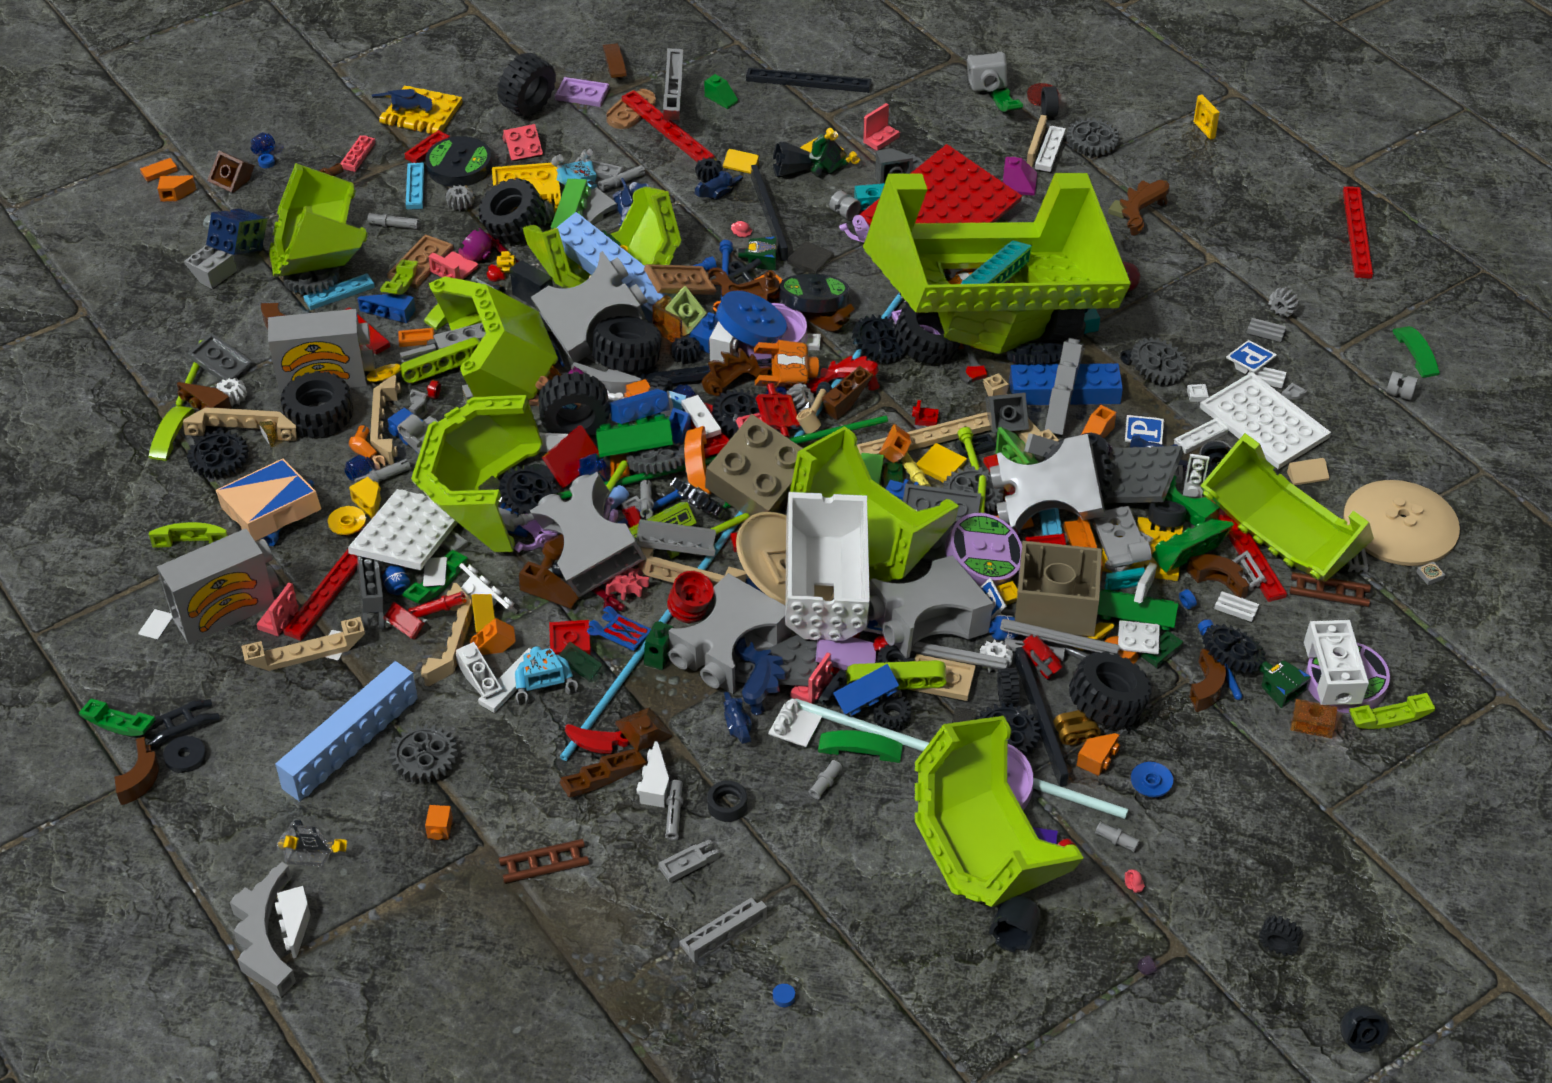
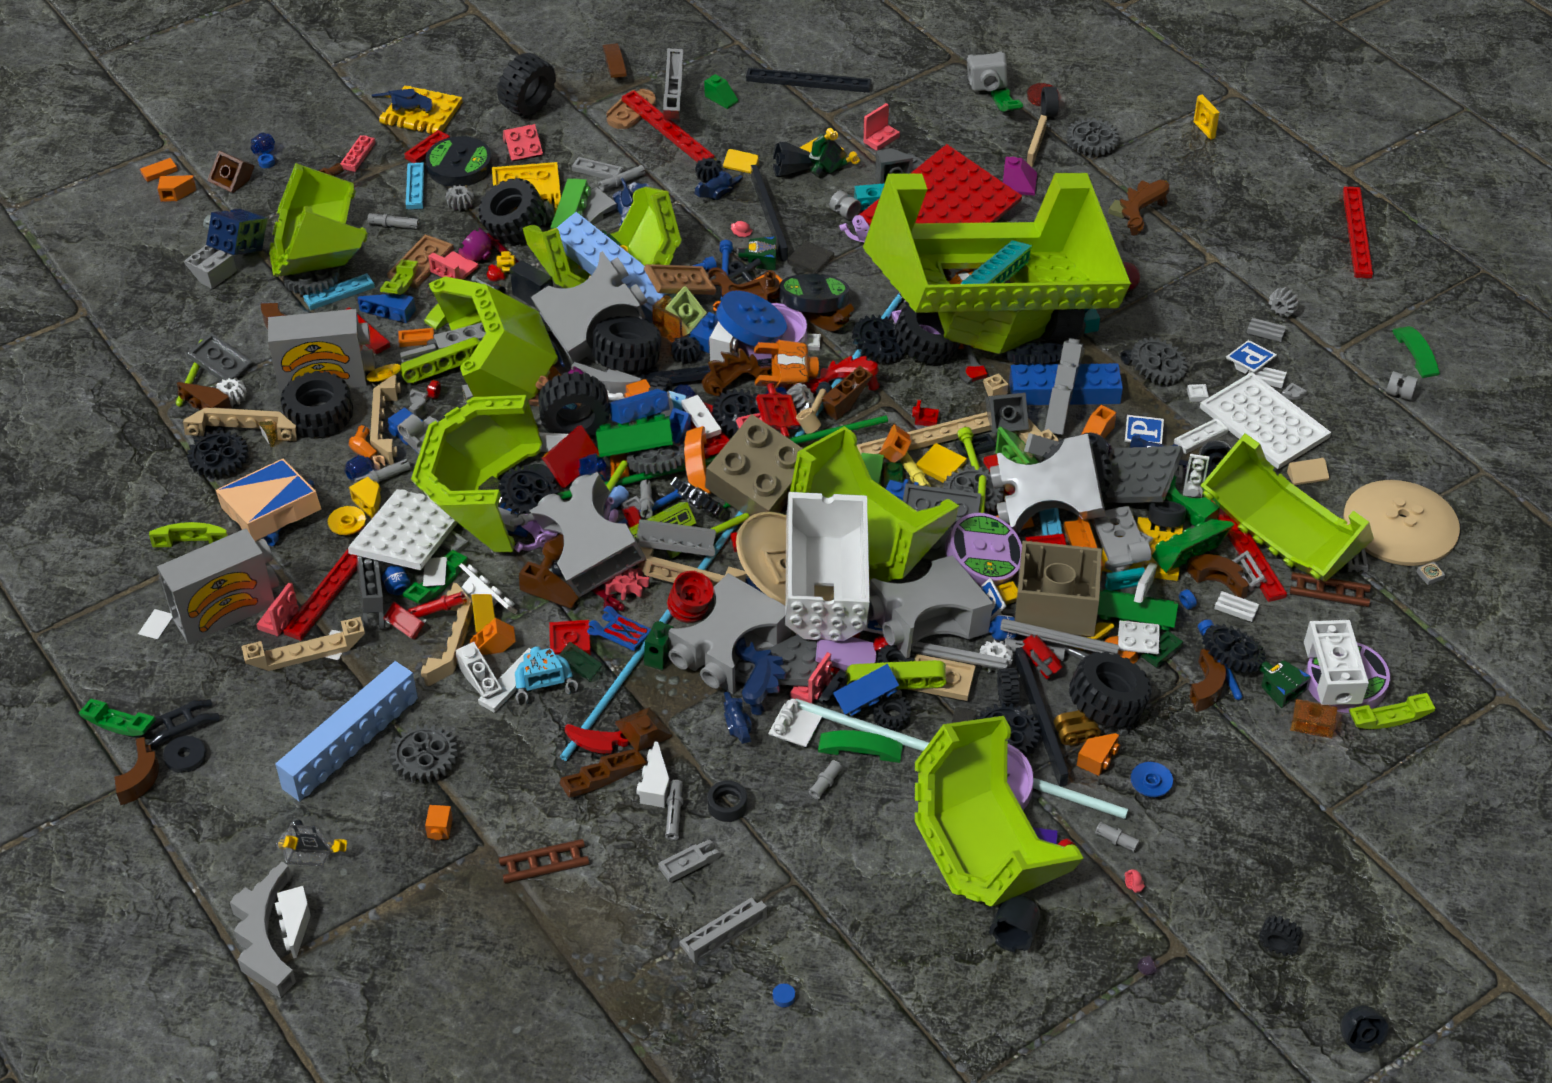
(167, 431): lime slope -> none
(576, 170): medium azure torso -> none
(582, 92): lavender tile -> none
(1050, 148): white plate -> none

